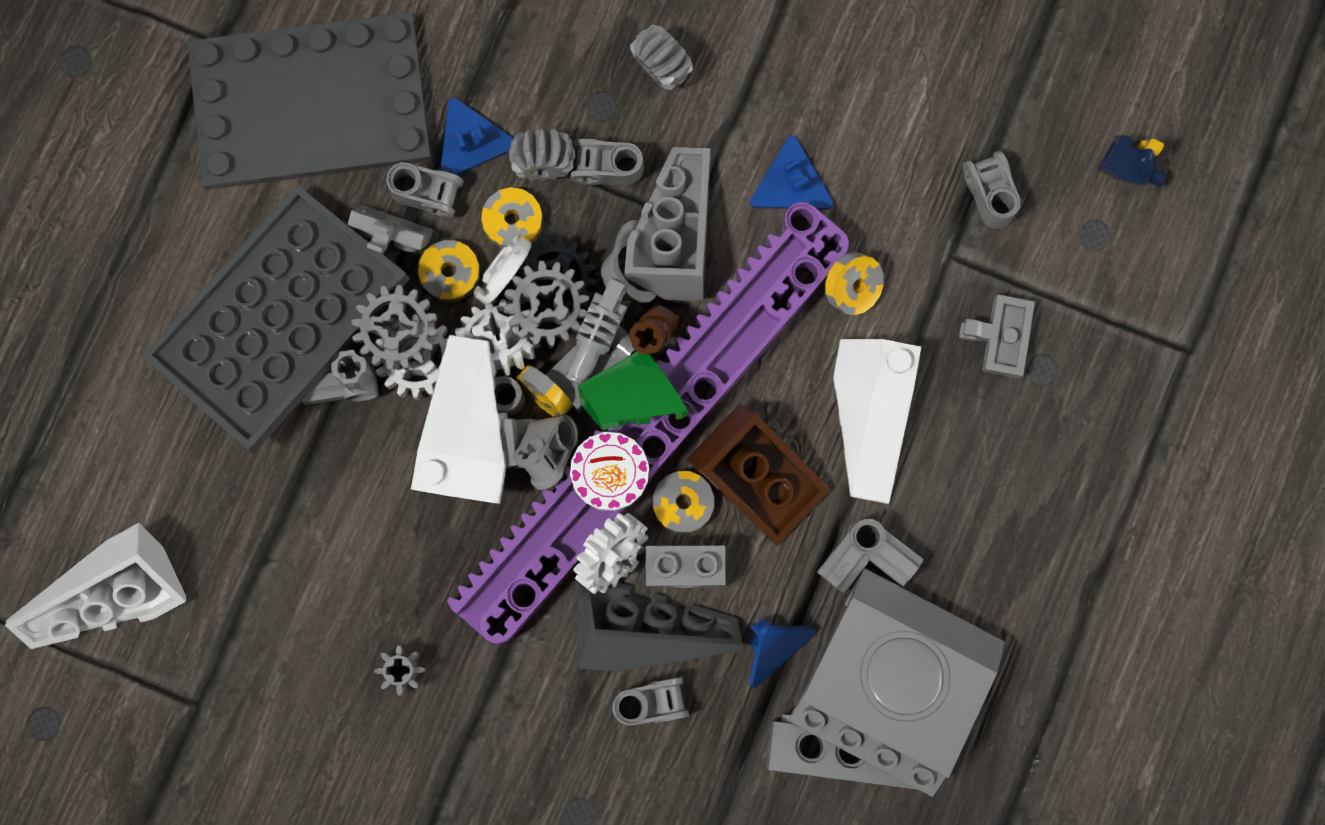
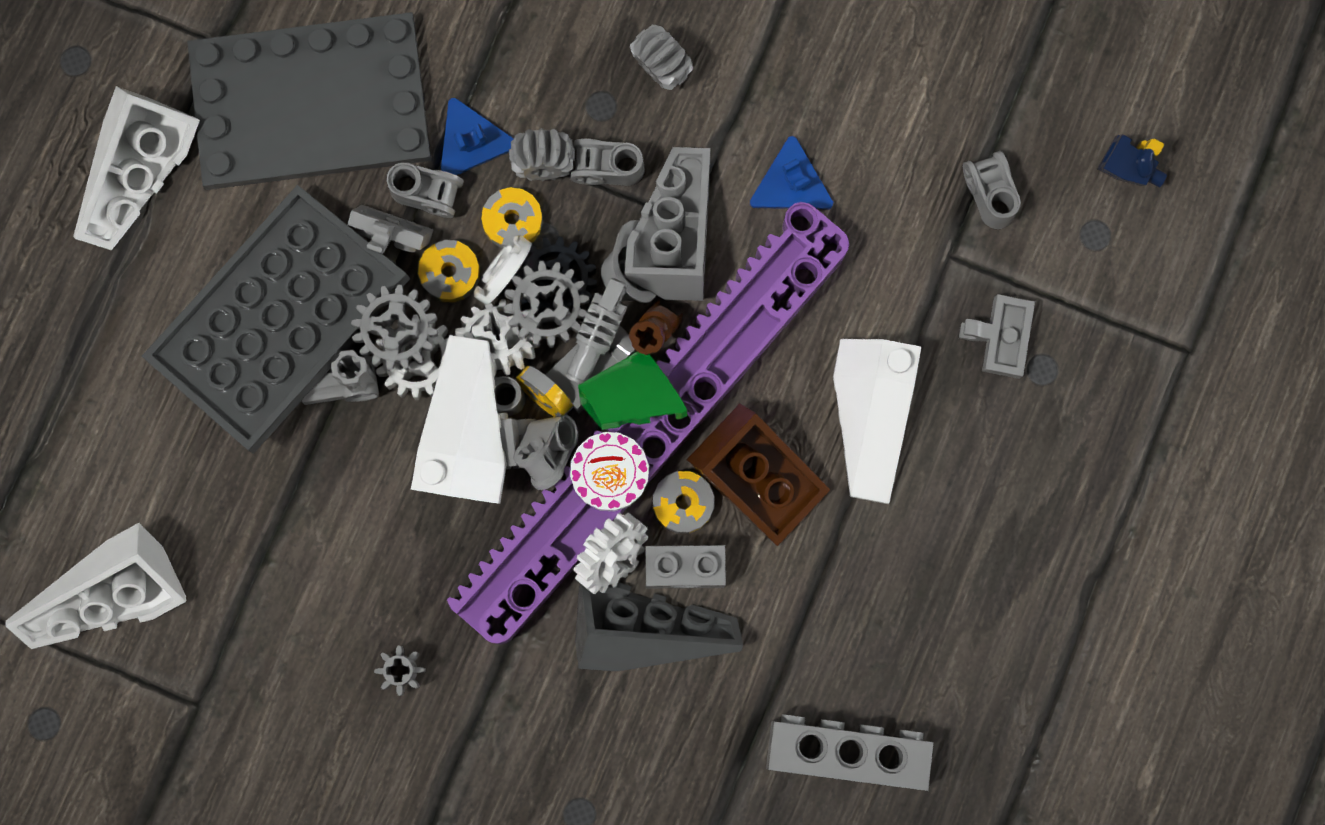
(131, 160): none -> white wedge
(654, 702): light grey piece -> none
(774, 647): blue piece -> none
(841, 278): yellow piece -> none
(886, 553): light grey piece -> none
(900, 683): light grey panel -> none

